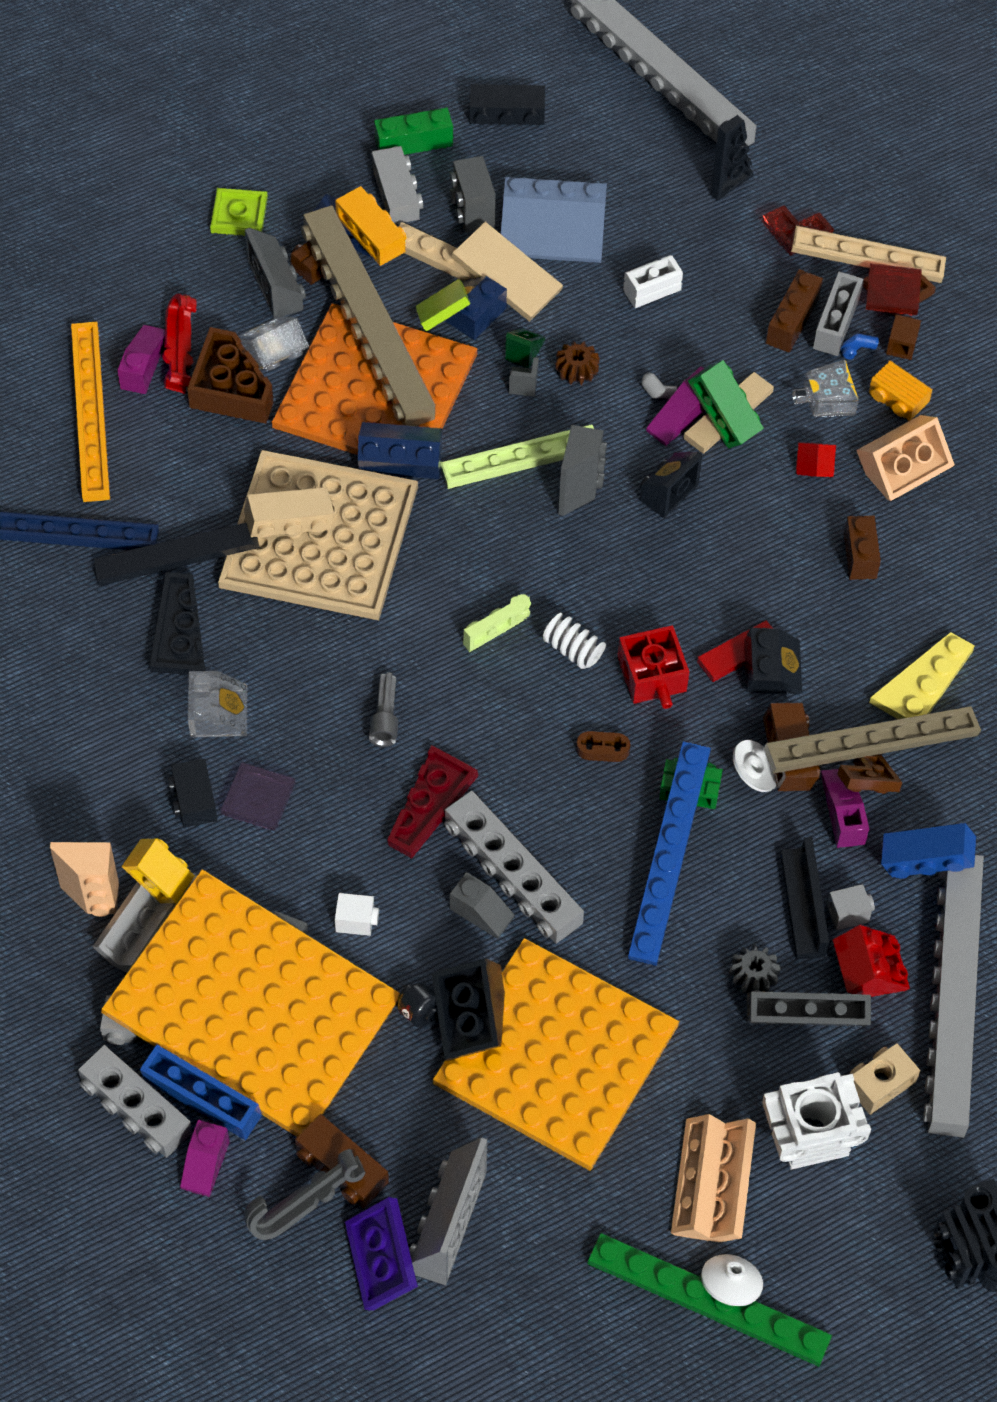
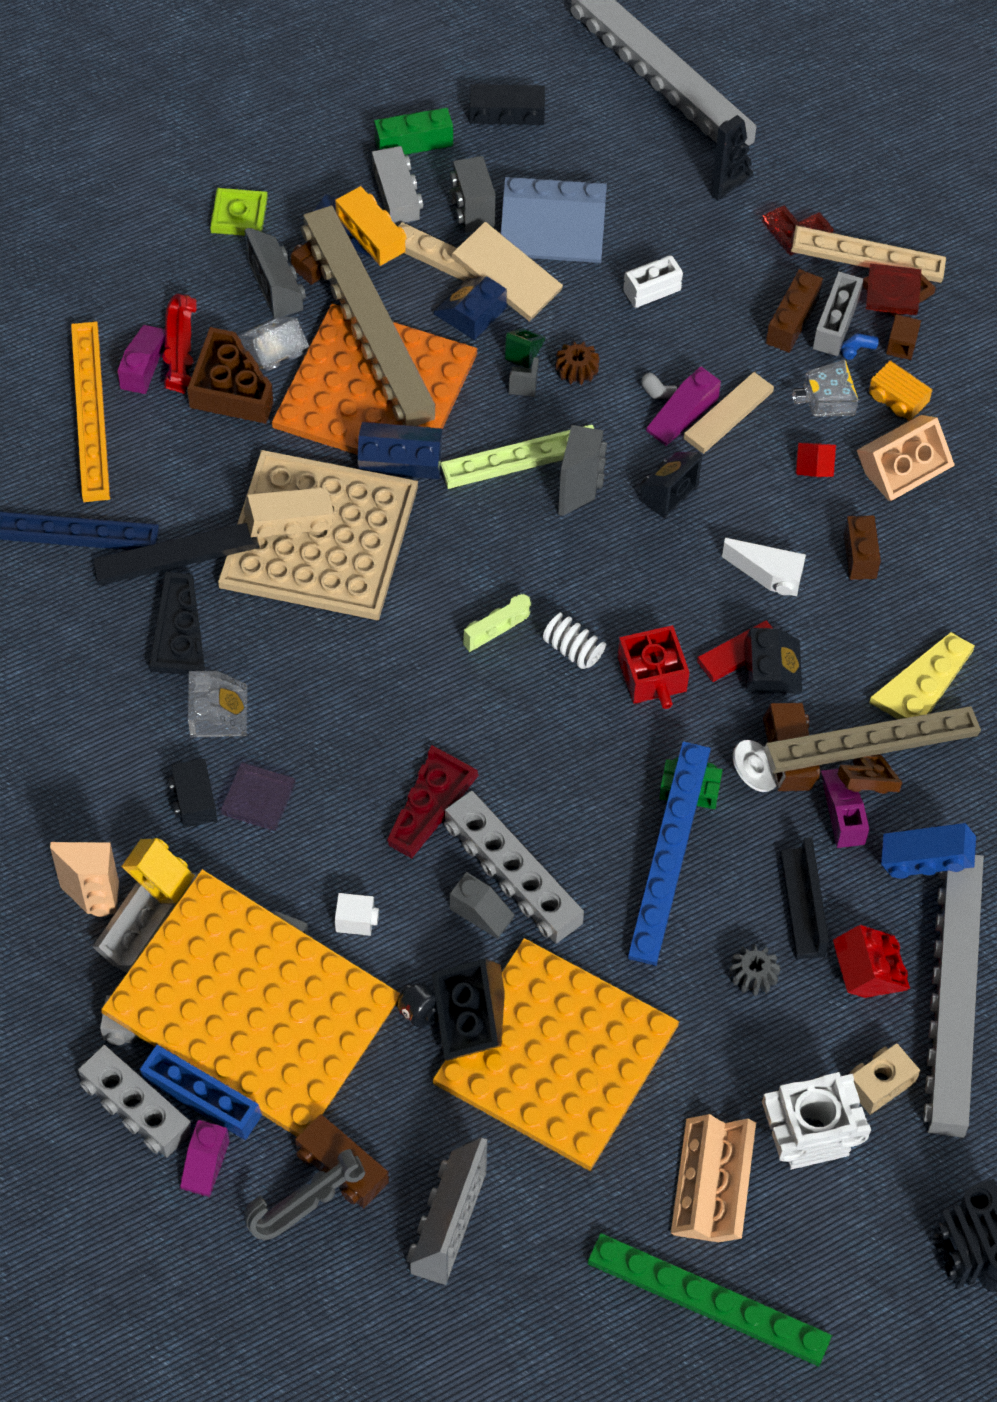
(381, 1254): dark purple plate -> none
(383, 723): flat silver piece -> none
(442, 305): lime tile -> none
(603, 746): reddish brown beam -> none
(726, 404): brick -> none
(732, 1280): white dish -> none
(769, 566): none -> white slope
(808, 1009): dark grey brick -> none
(850, 907): light grey brick -> none

